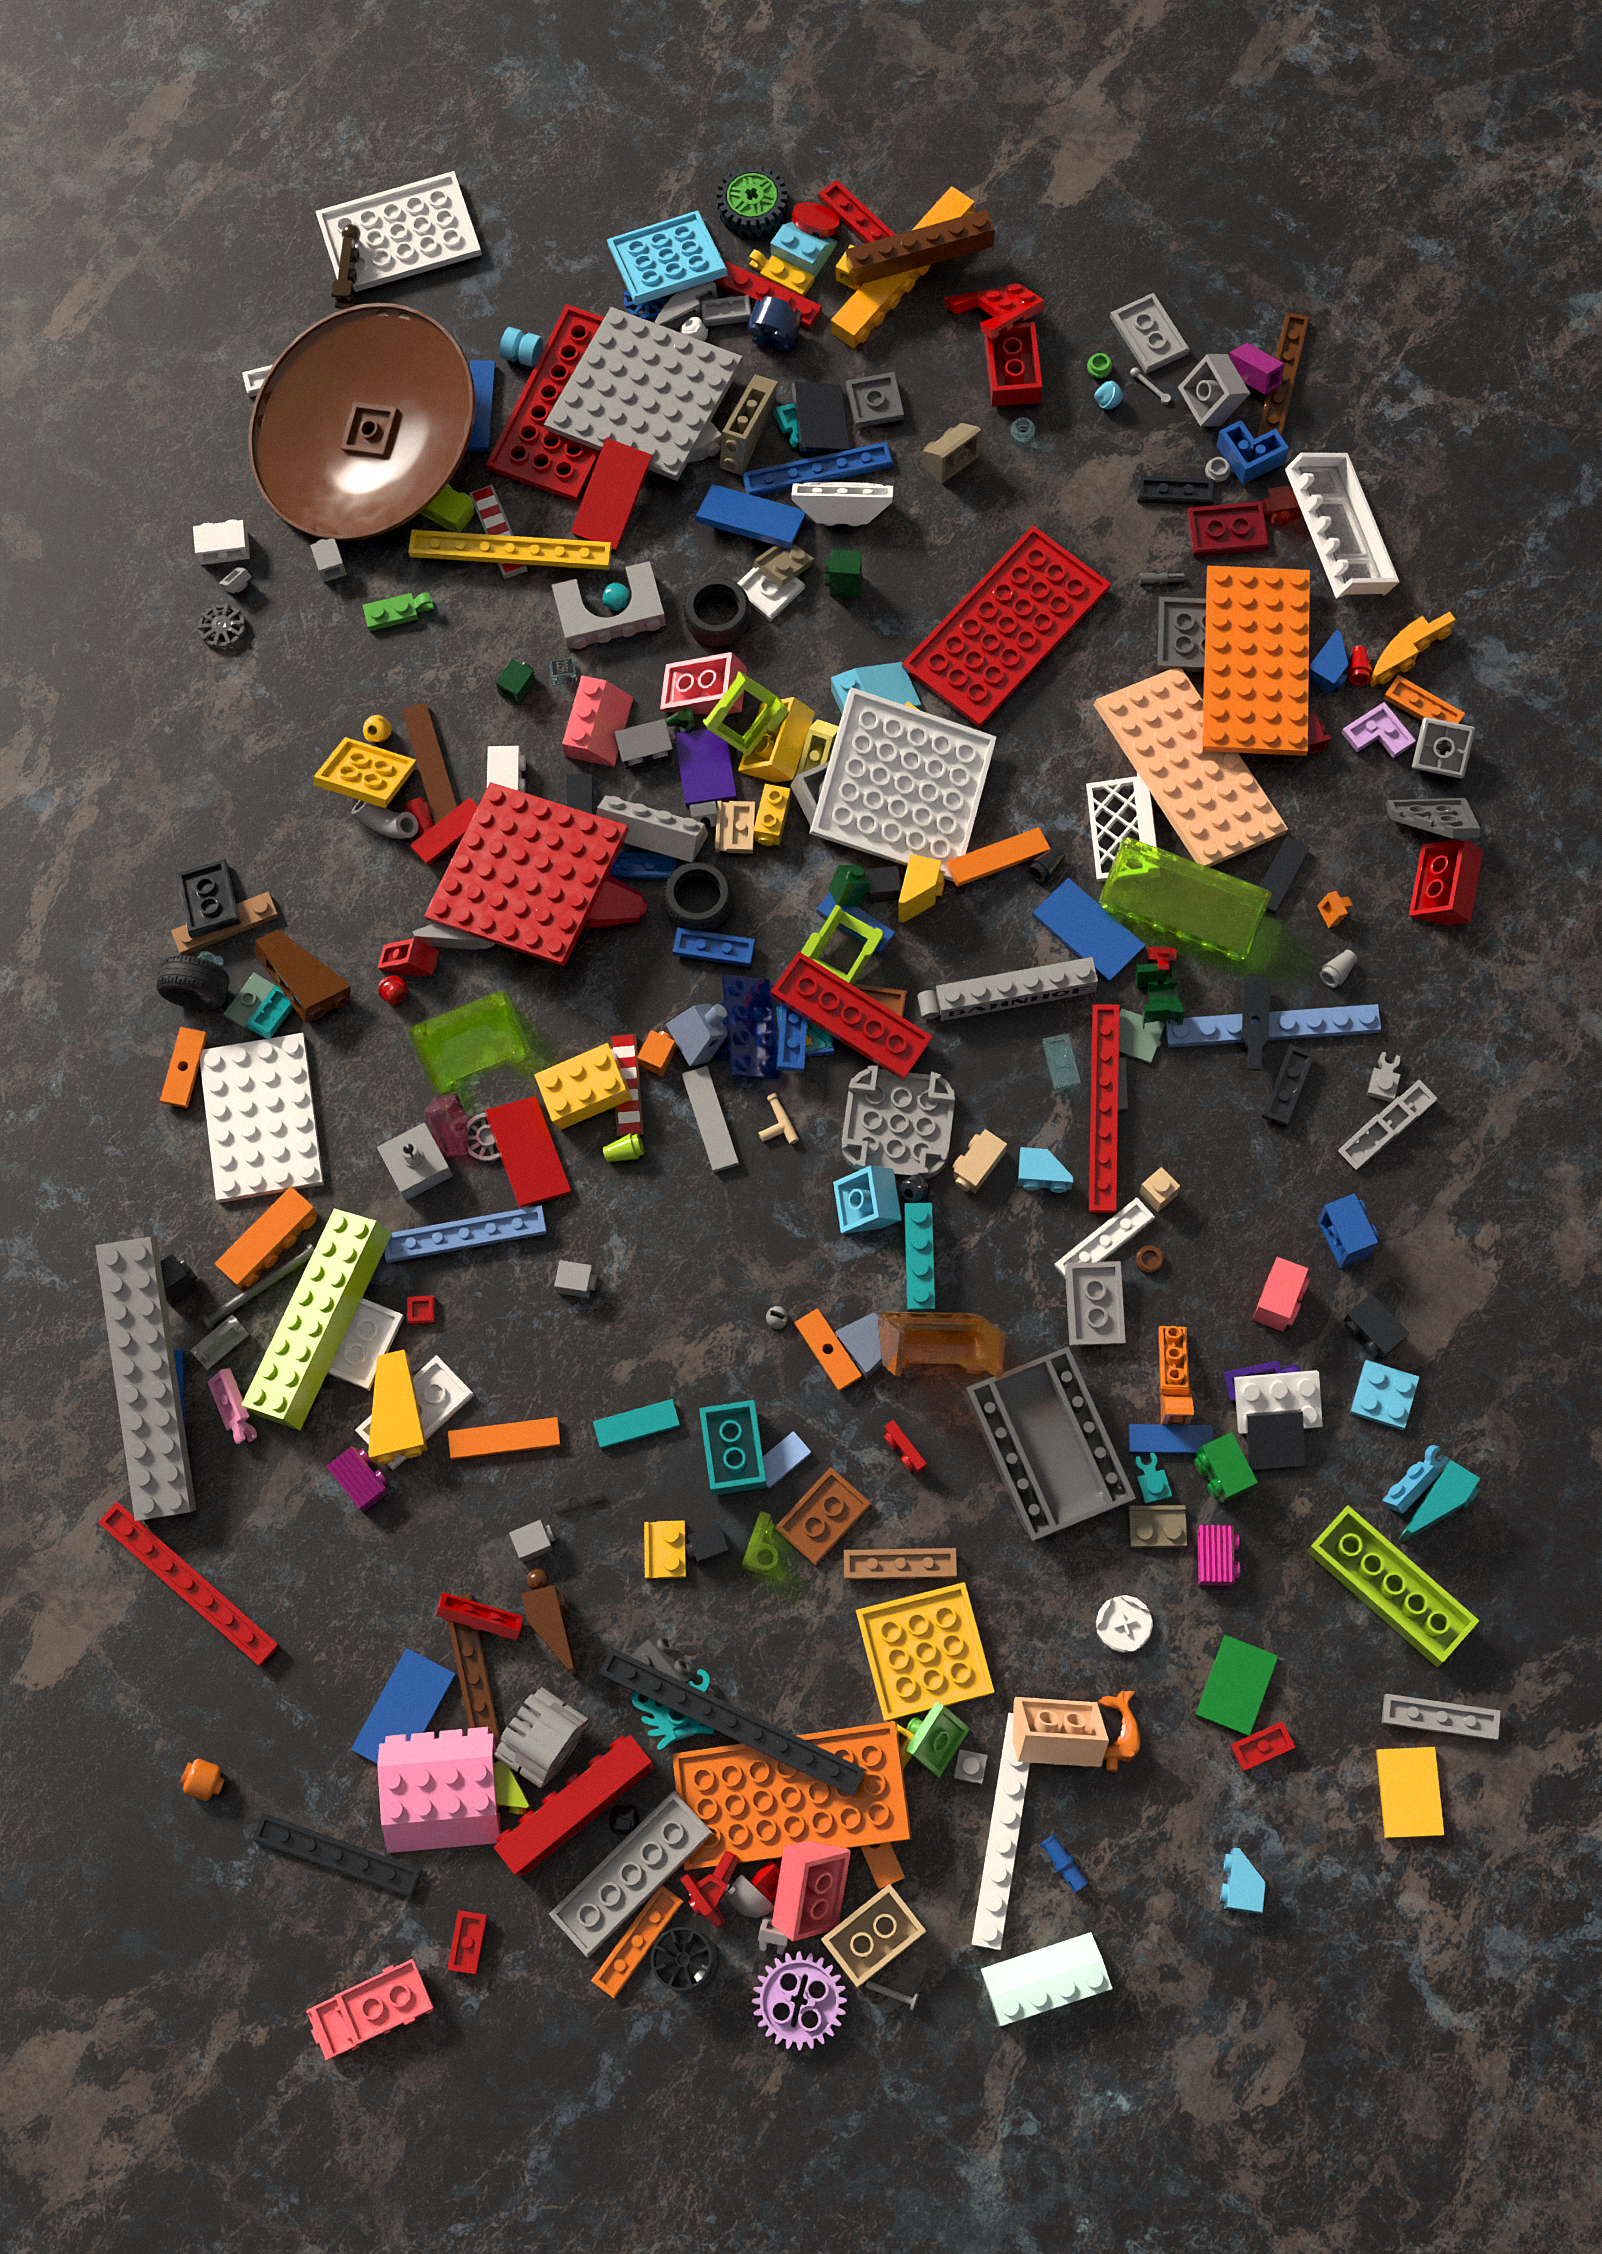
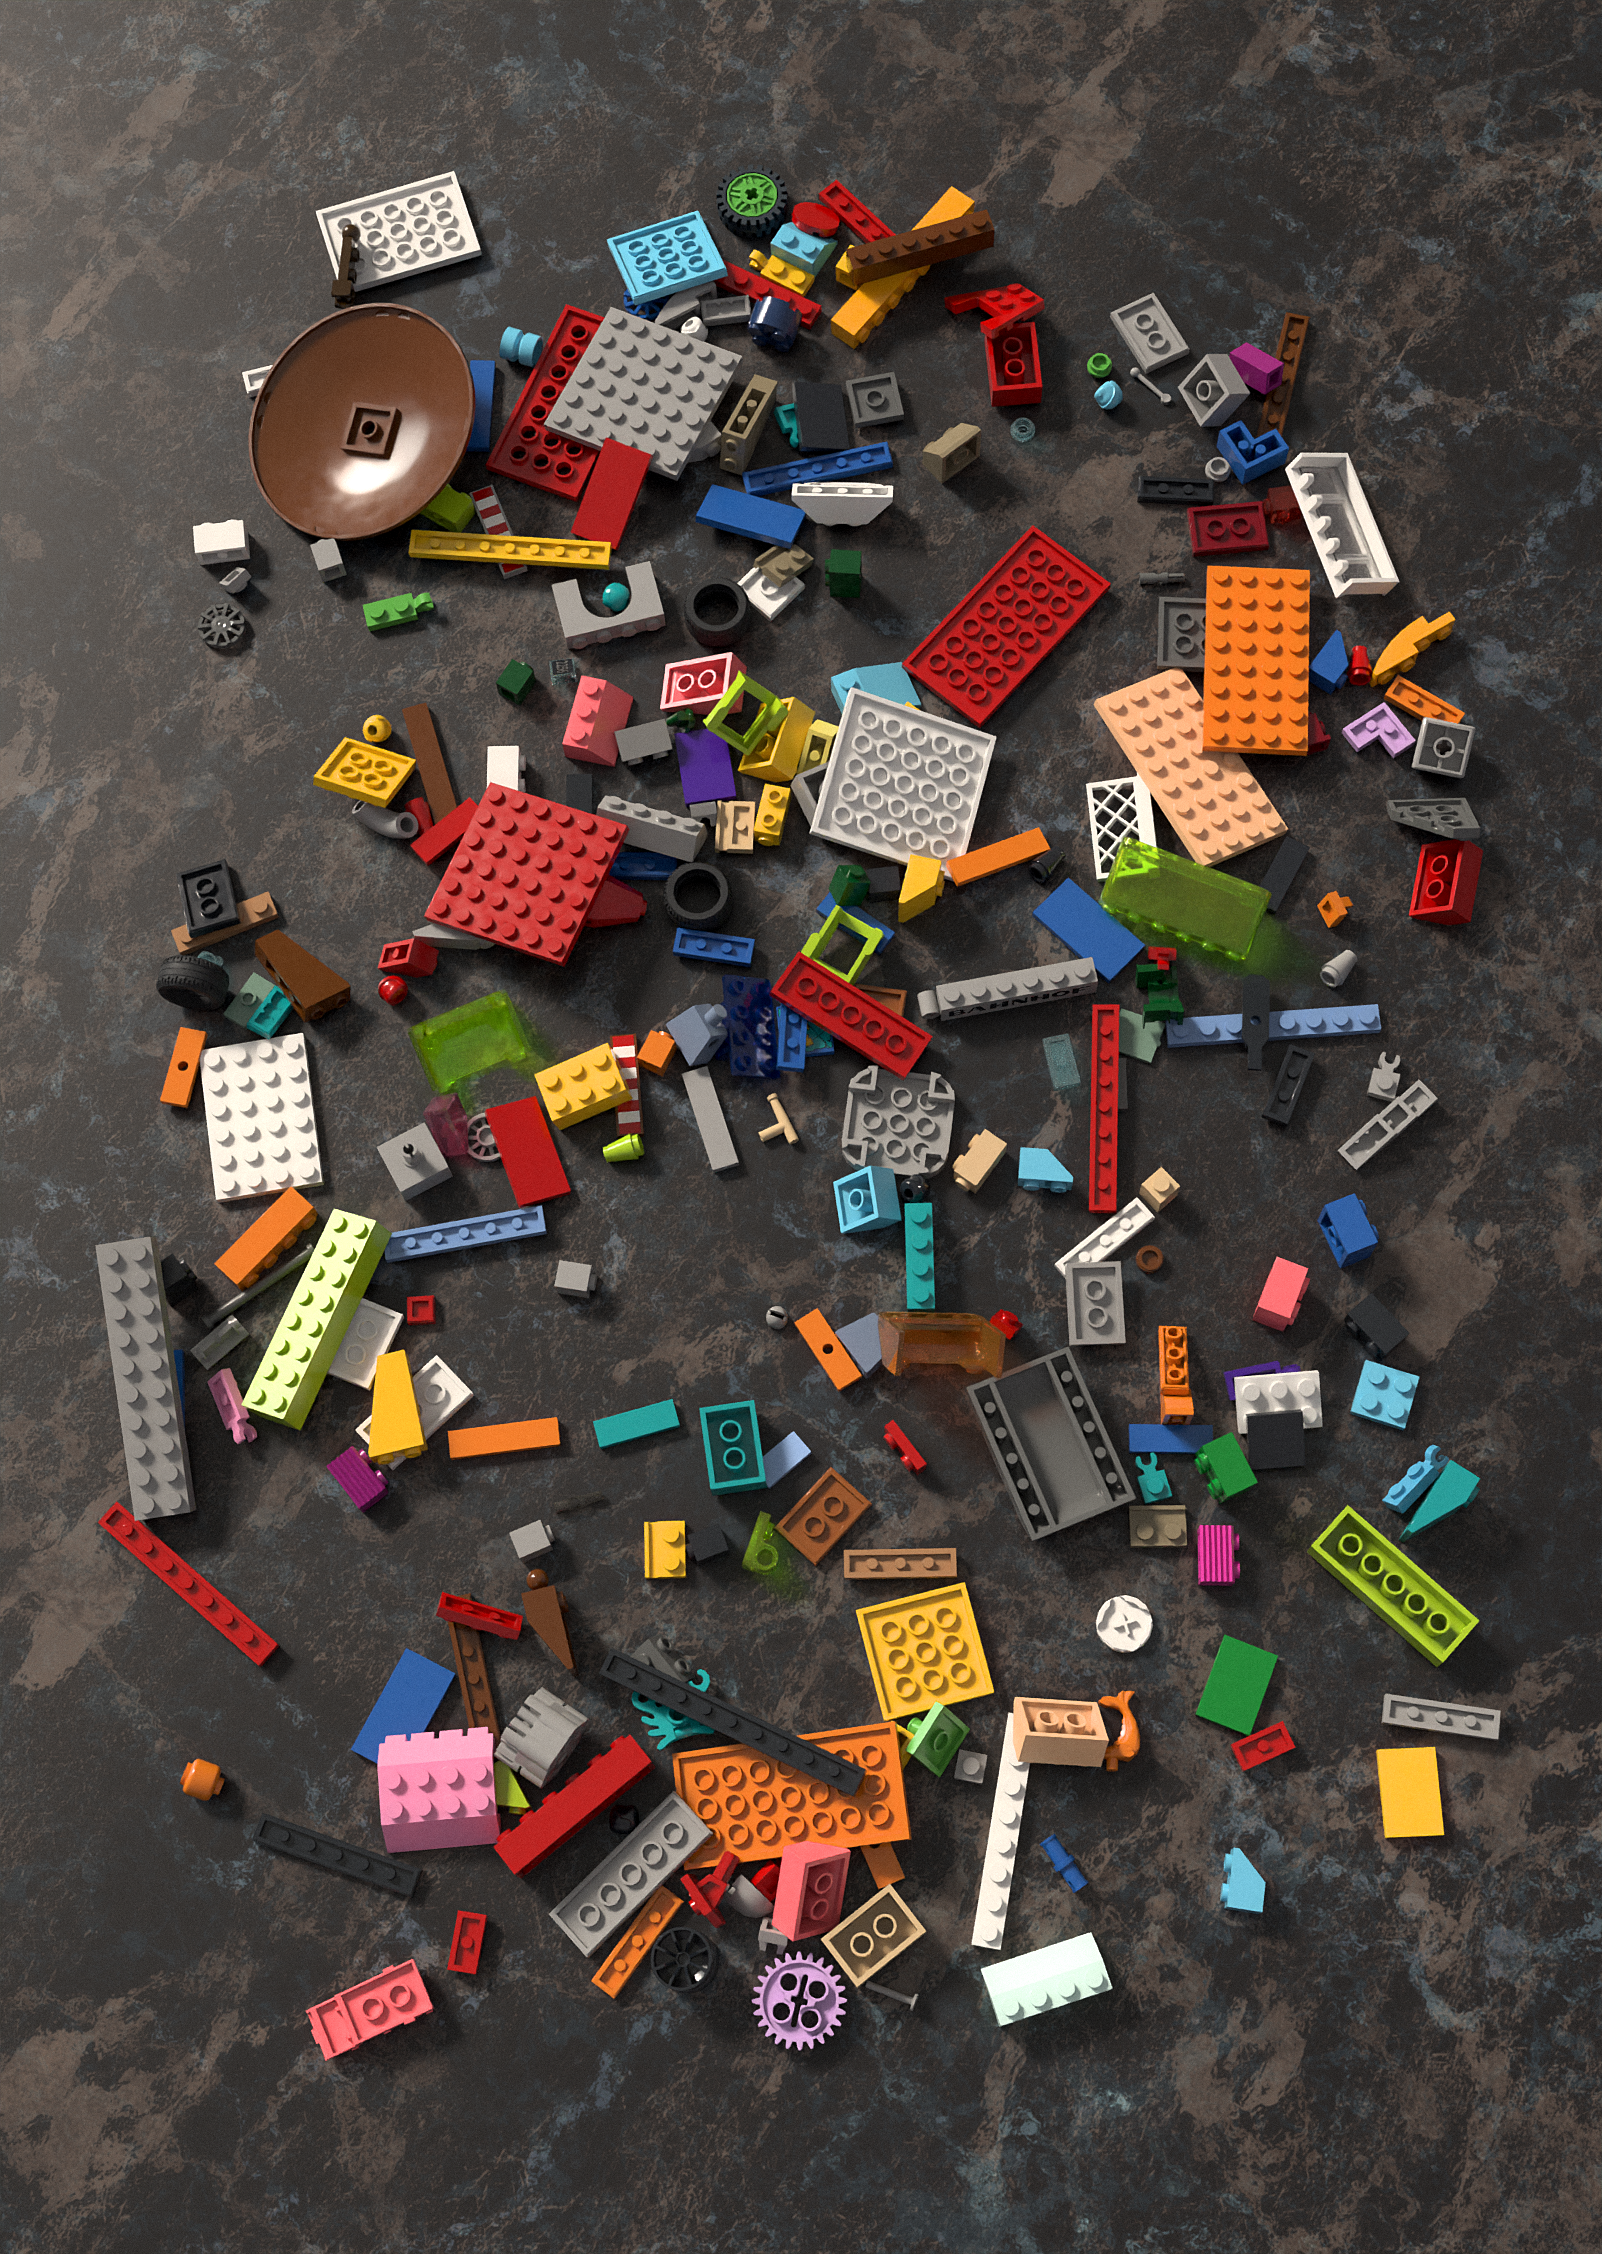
(1007, 1323): none -> red plate

